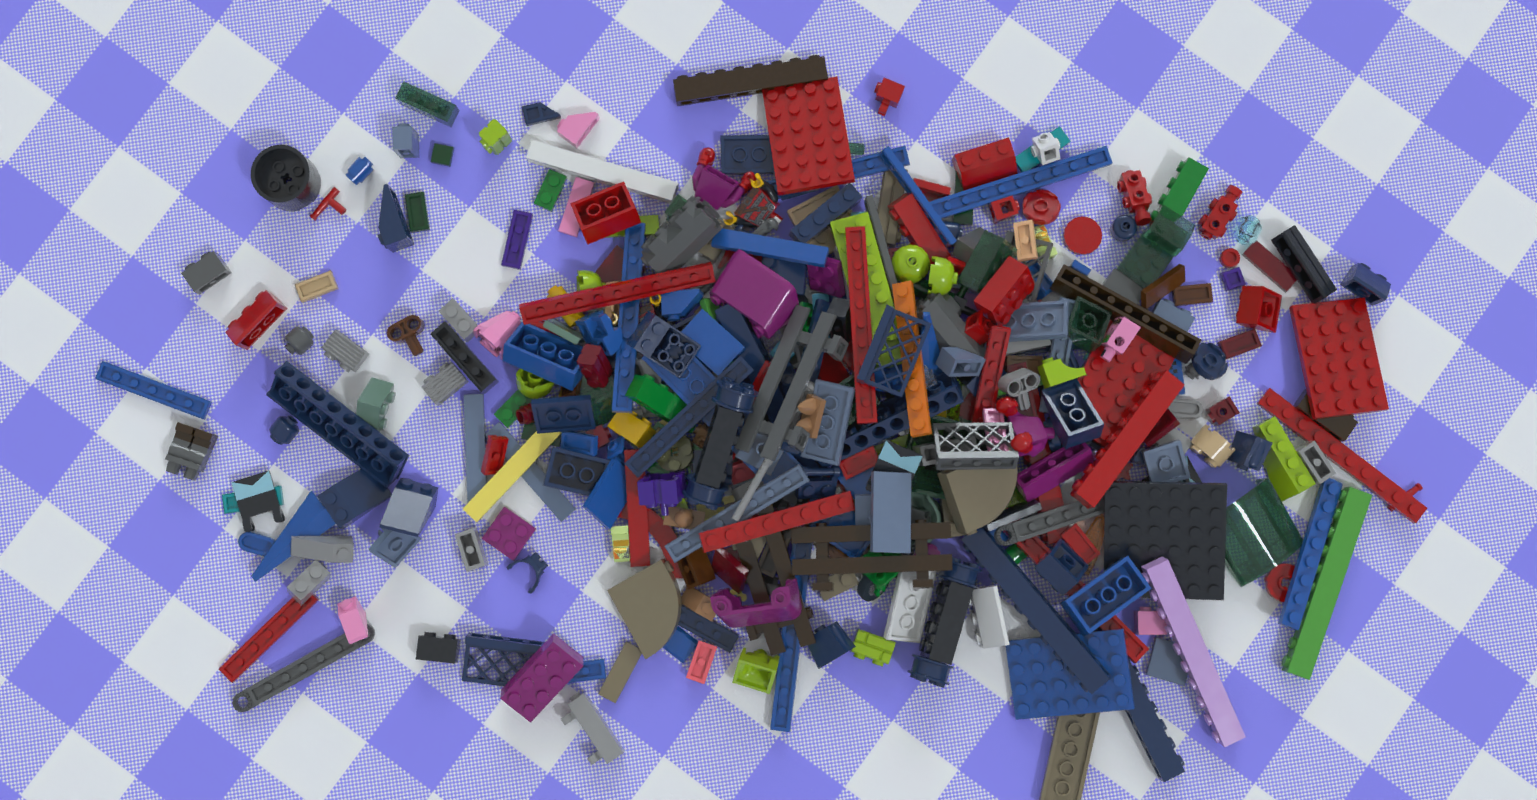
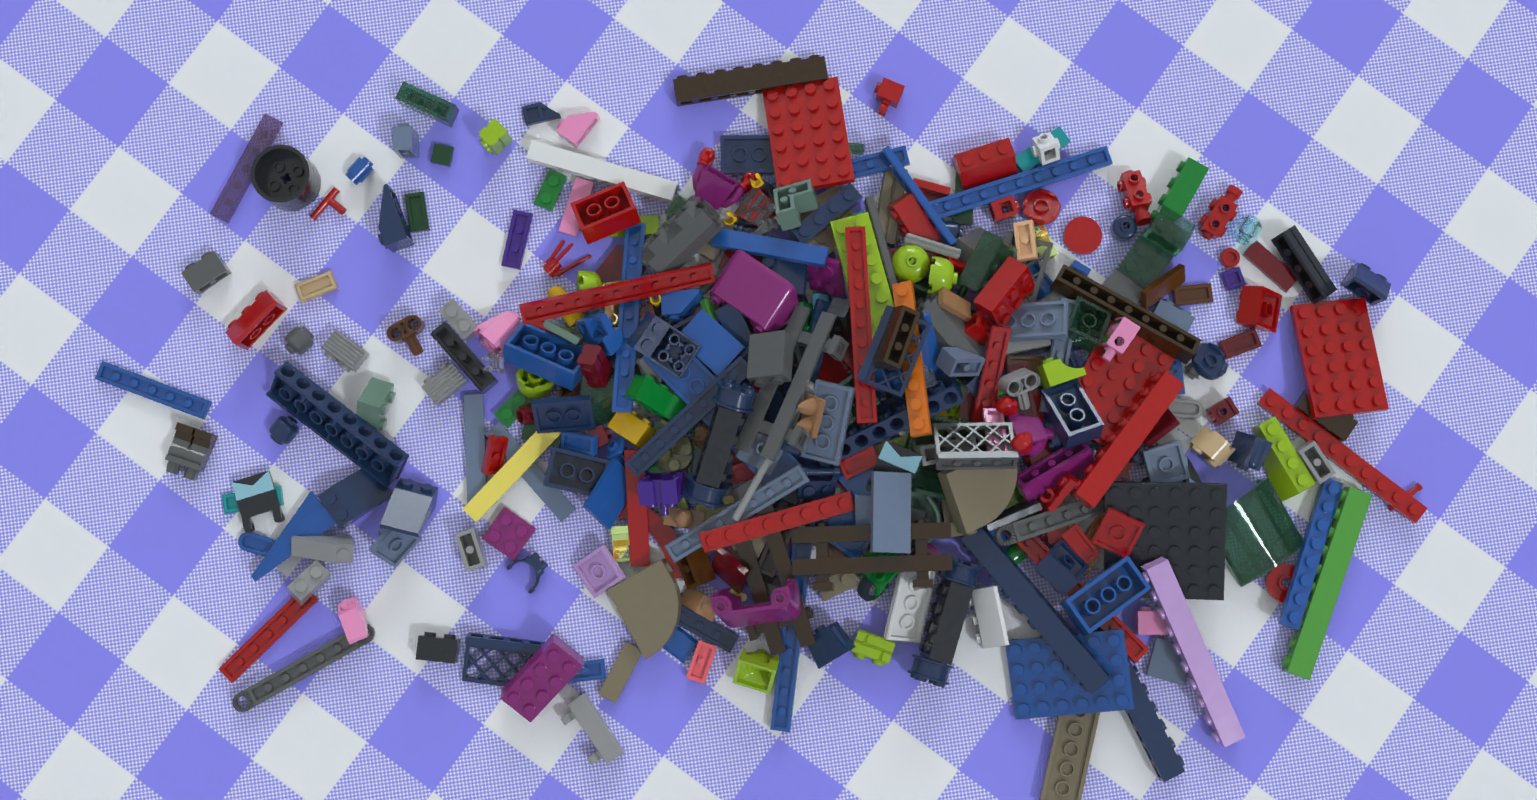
(241, 175): none -> clear purple tile
(496, 362): none -> clear tile
(553, 265): none -> red plant
(599, 571): none -> lavender plate
(770, 358): none -> dark grey brick
(792, 201): none -> sand green brick
(896, 338): none -> dark brown brick
(933, 246): none -> light grey axle
(954, 304): none -> medium nougat tile
(1064, 486): none -> red plate
(1117, 532): none -> red tile

